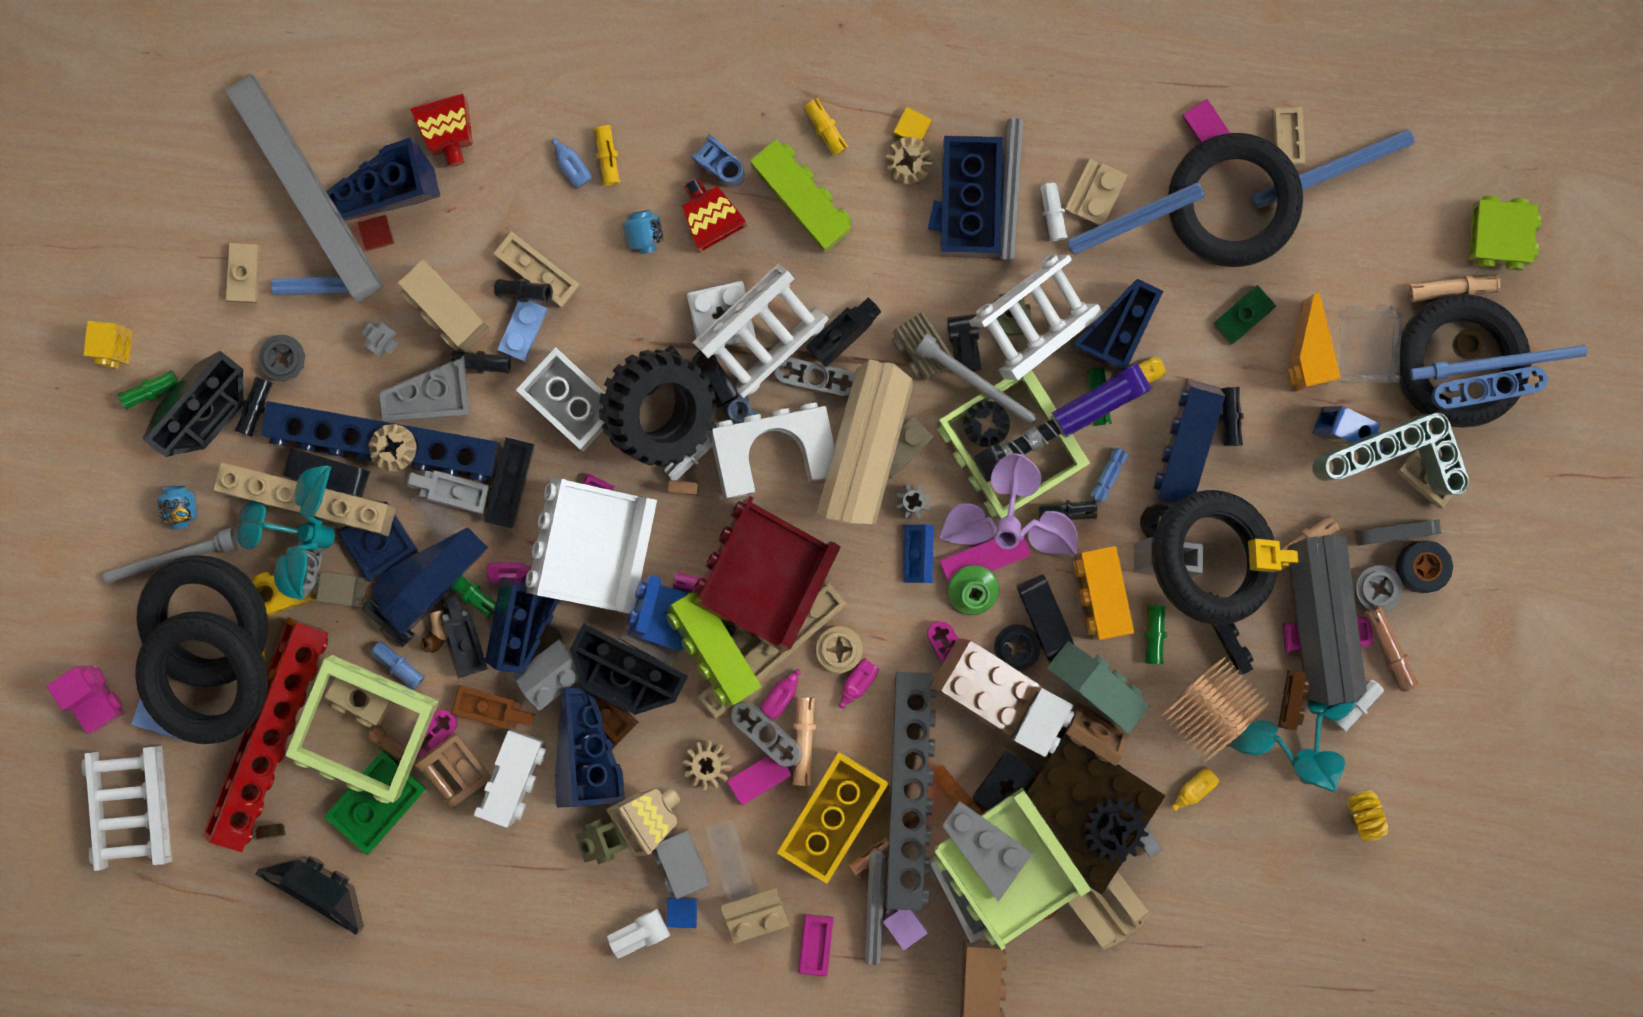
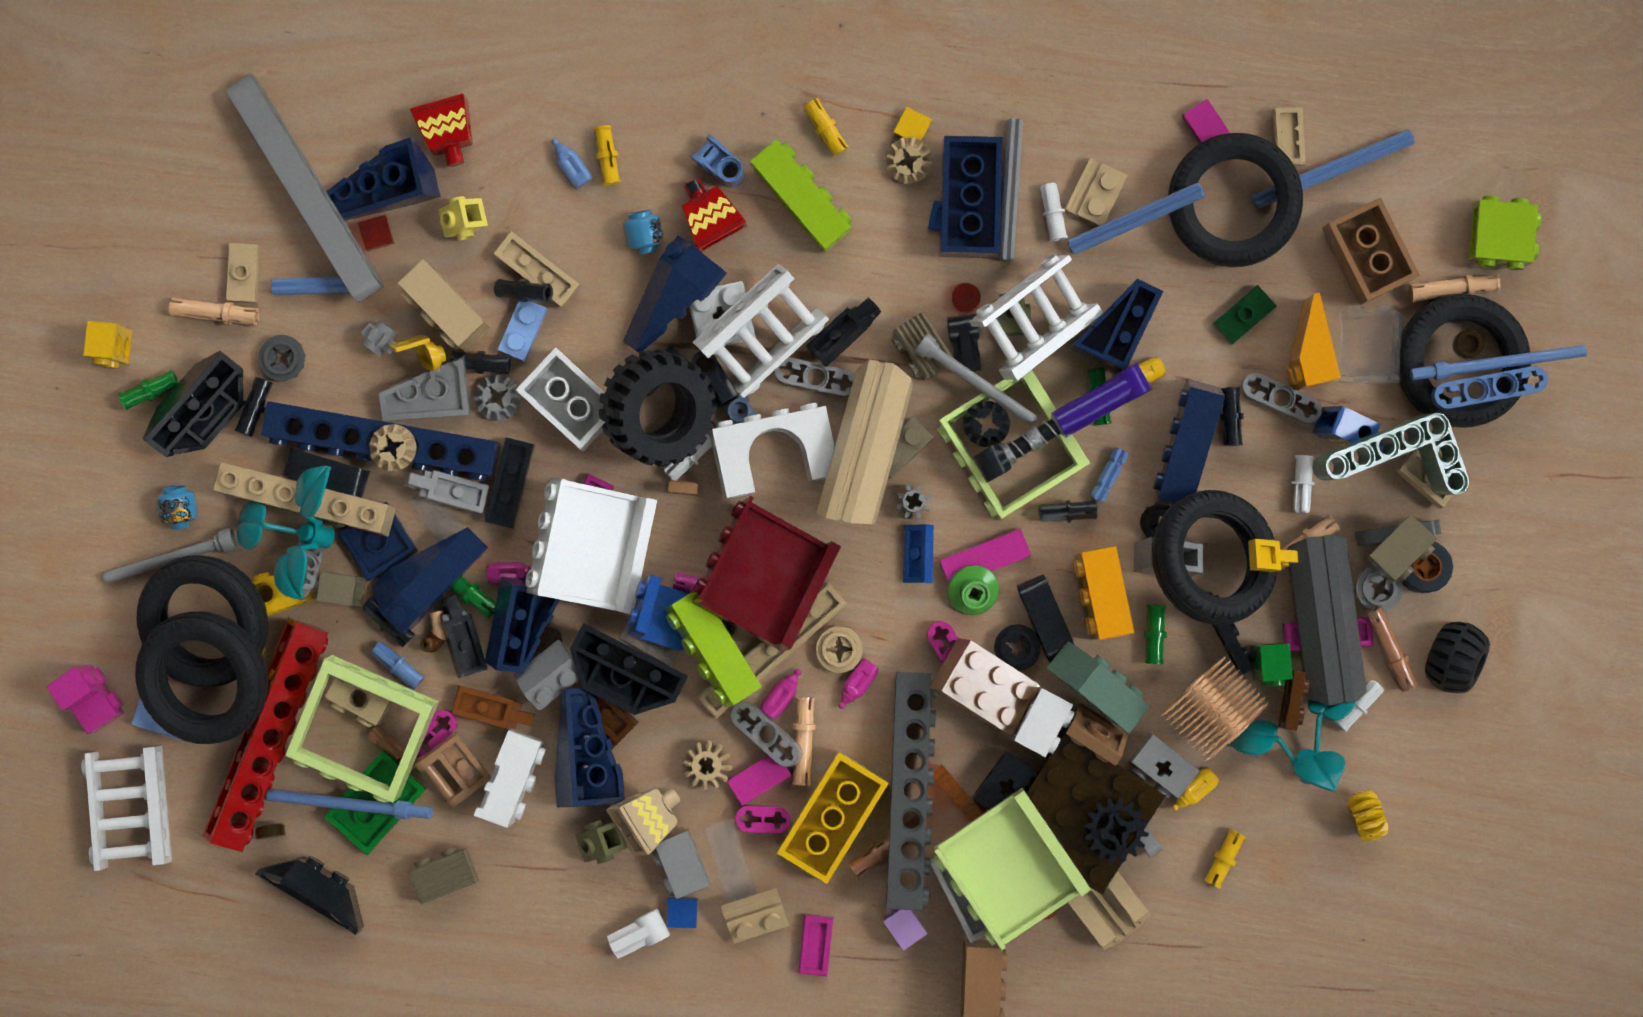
(226, 313): none -> light nougat pin
(400, 809): none -> medium blue bar
(428, 353): none -> yellow bracket
(443, 875): none -> dark tan brick
(462, 217): none -> light yellow brick
(493, 411): none -> light grey gear
(676, 282): none -> dark blue wedge
(762, 826): none -> dark pink beam
(875, 907): light grey axle -> none
(965, 297): none -> clear red tile
(987, 848): light grey wing -> none
(1012, 476): lavender plant -> none
(1154, 751): none -> light grey brick
(1225, 858): none -> yellow pin
(1271, 663): none -> green brick
(1297, 413): none -> light grey beam
(1302, 483): none -> white axle
(1370, 251): none -> medium nougat brick
(1401, 549): none -> dark tan piece
(1457, 657): none -> black wheel

